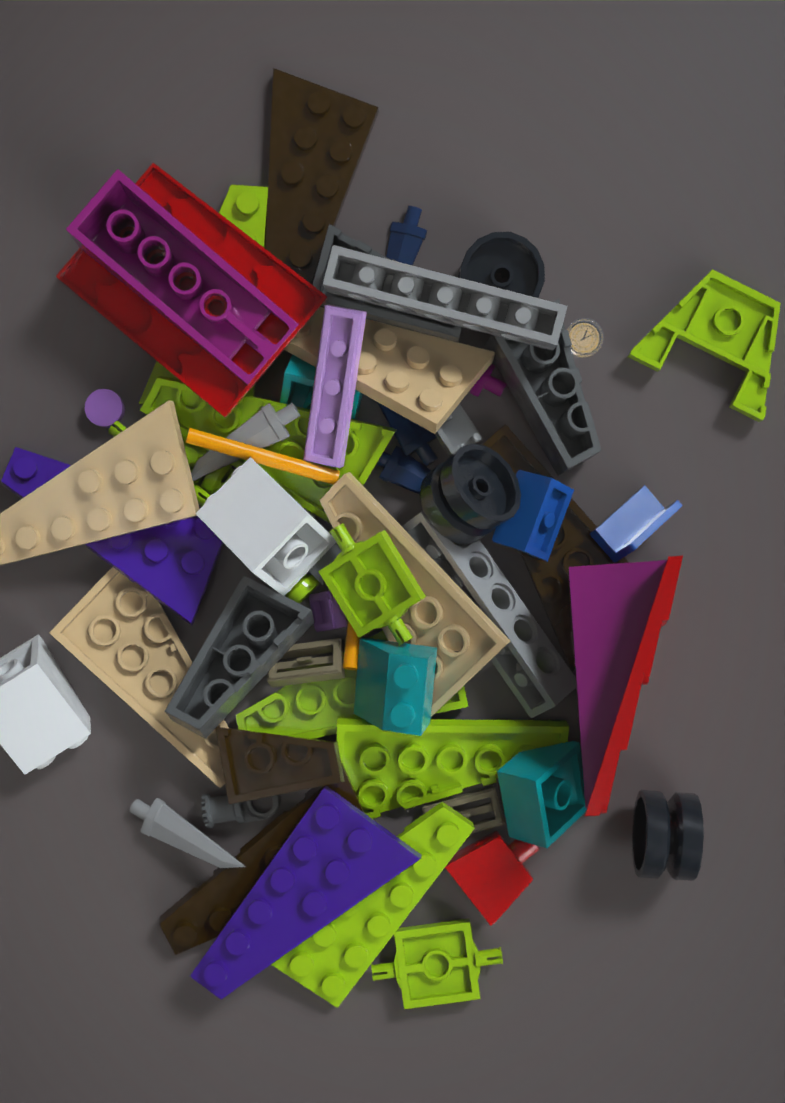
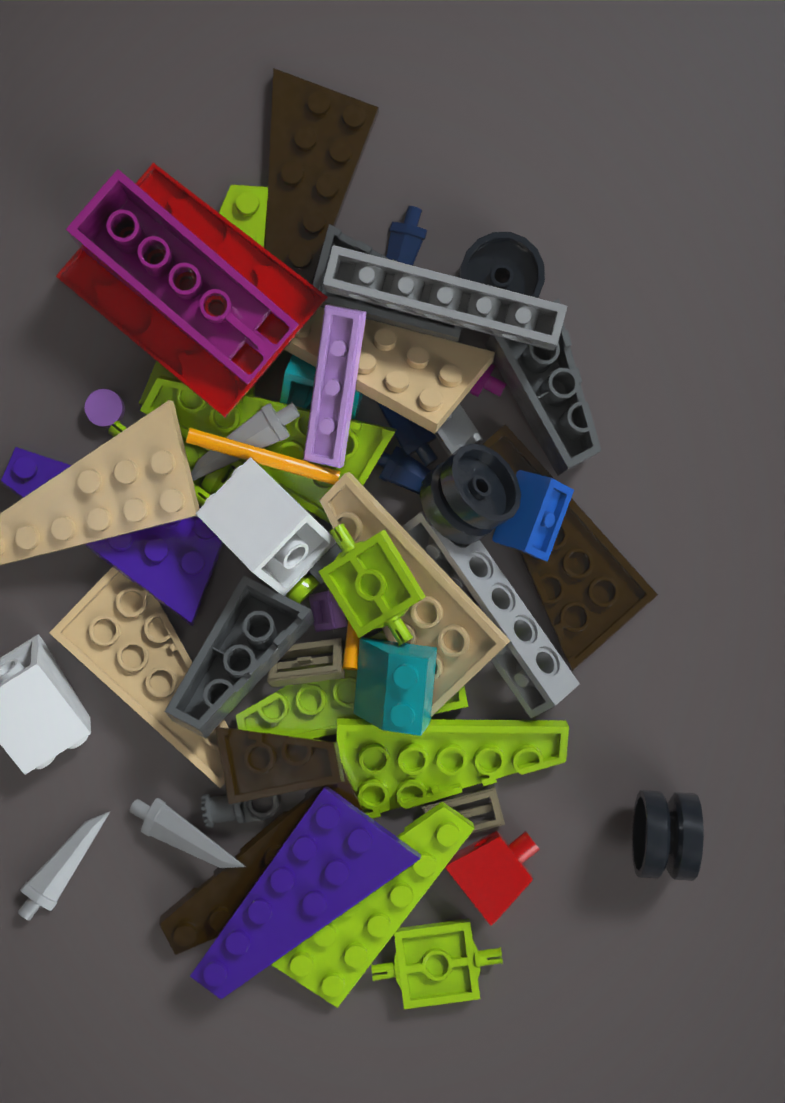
(55, 874): none -> light grey bar
(543, 792): teal slope -> none
(585, 337): clear tile -> none
(615, 642): magenta piece -> none
(632, 523): panel -> none
(727, 323): lime wing -> none

